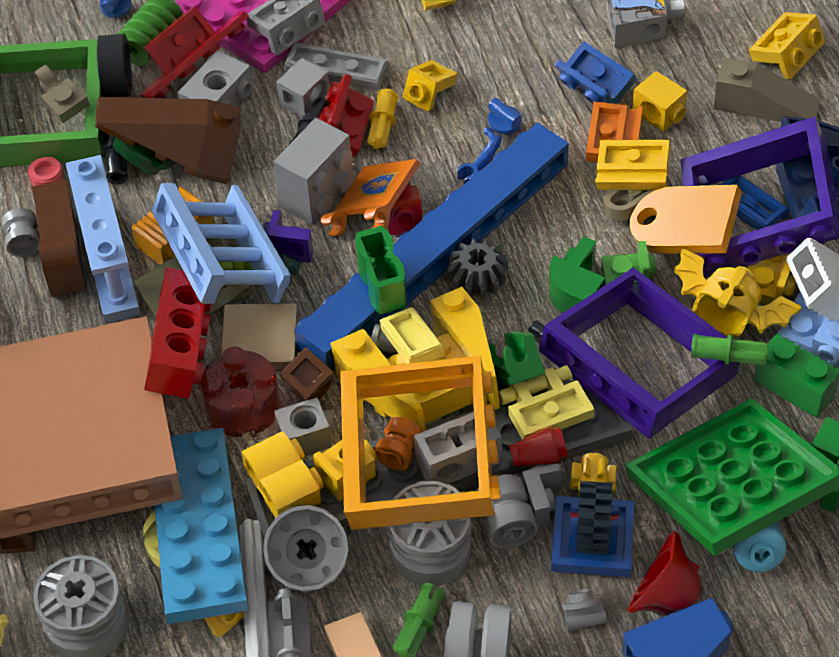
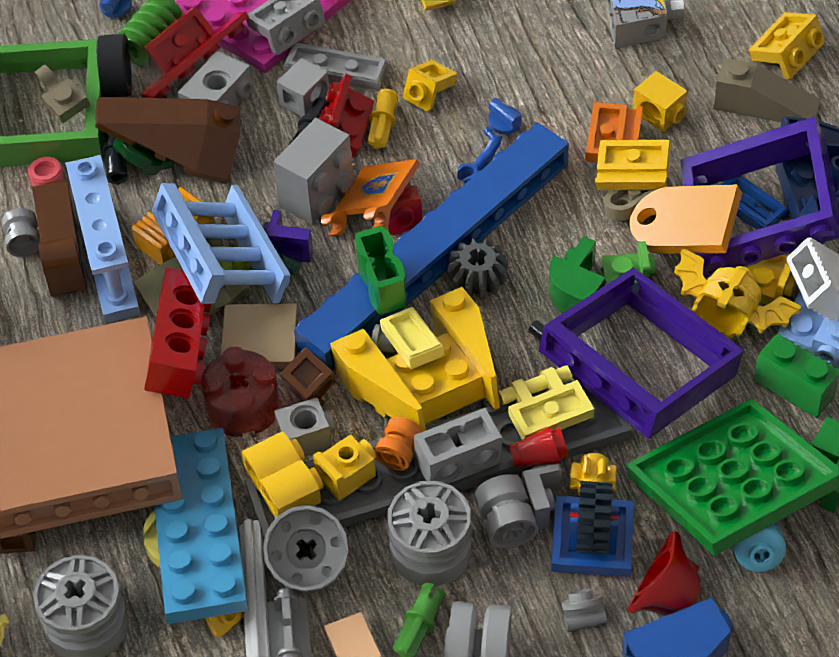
(412, 379): light orange window -> none
(519, 360): green hinge -> none
(596, 75): blue bracket -> none
(729, 350): bright green axle -> none

